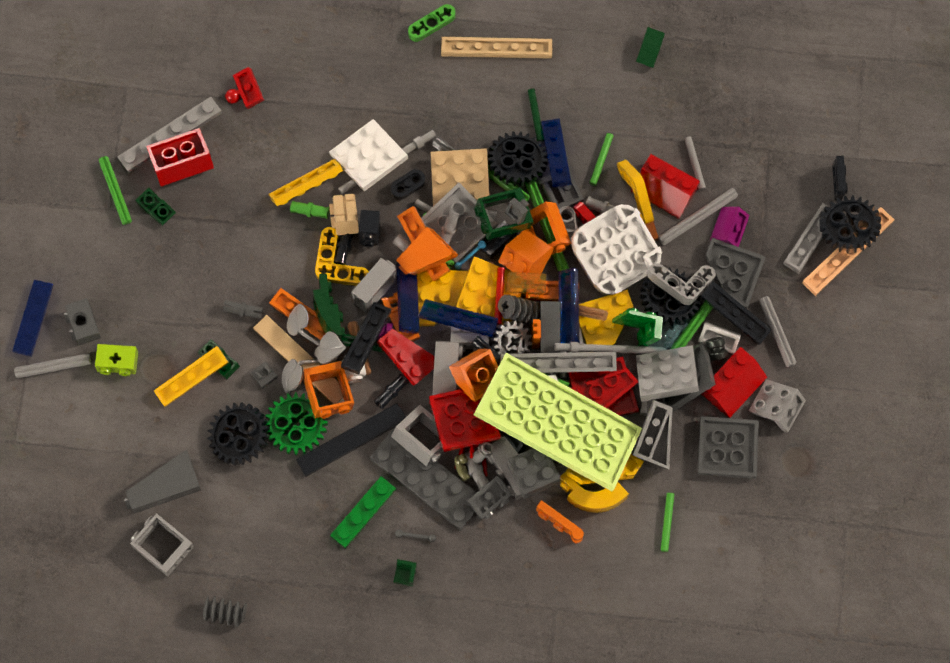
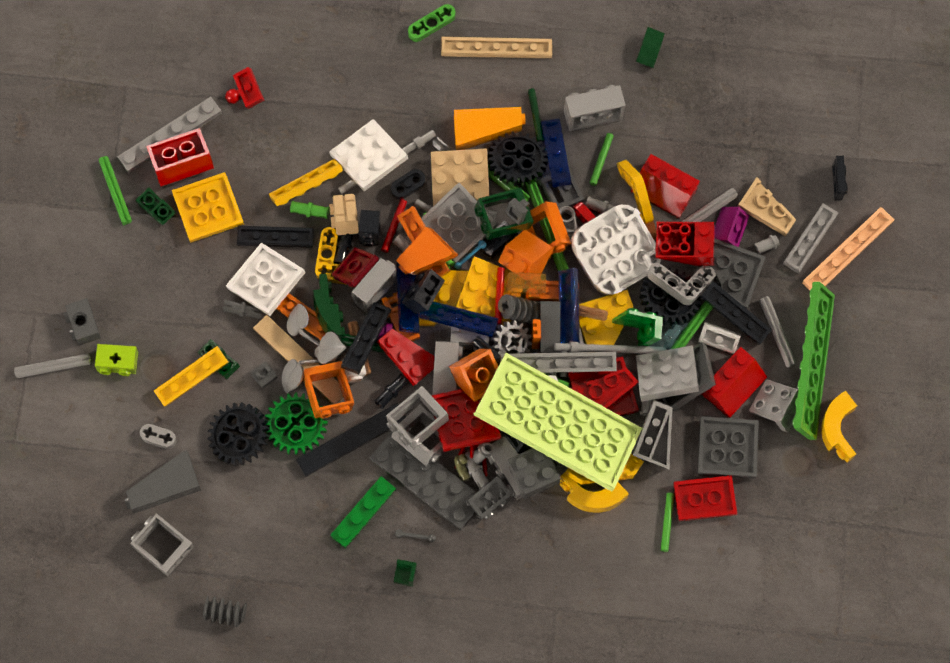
(32, 318): clear blue tile -> none
(157, 441): none -> light grey beam
(207, 207): none -> yellow plate
(265, 279): none -> white plate
(275, 236): none -> black tile
(355, 267): none -> dark red plate
(393, 227): none -> red bar
(423, 291): none -> black brick
(423, 396): none -> light grey window
(449, 227): light grey pin -> none
(485, 125): none -> light orange slope
(560, 522): orange plate -> none
(594, 107): none -> light grey brick
(686, 242): none -> red slope
(694, 162): light grey bar -> none
(705, 498): none -> red plate
(717, 348): pearl dark grey wheel -> none
(764, 207): none -> tan wing
(767, 244): none -> light grey pin
(814, 361): none -> bright green plate
(831, 426): none -> yellow arch
(865, 218): black gear -> none

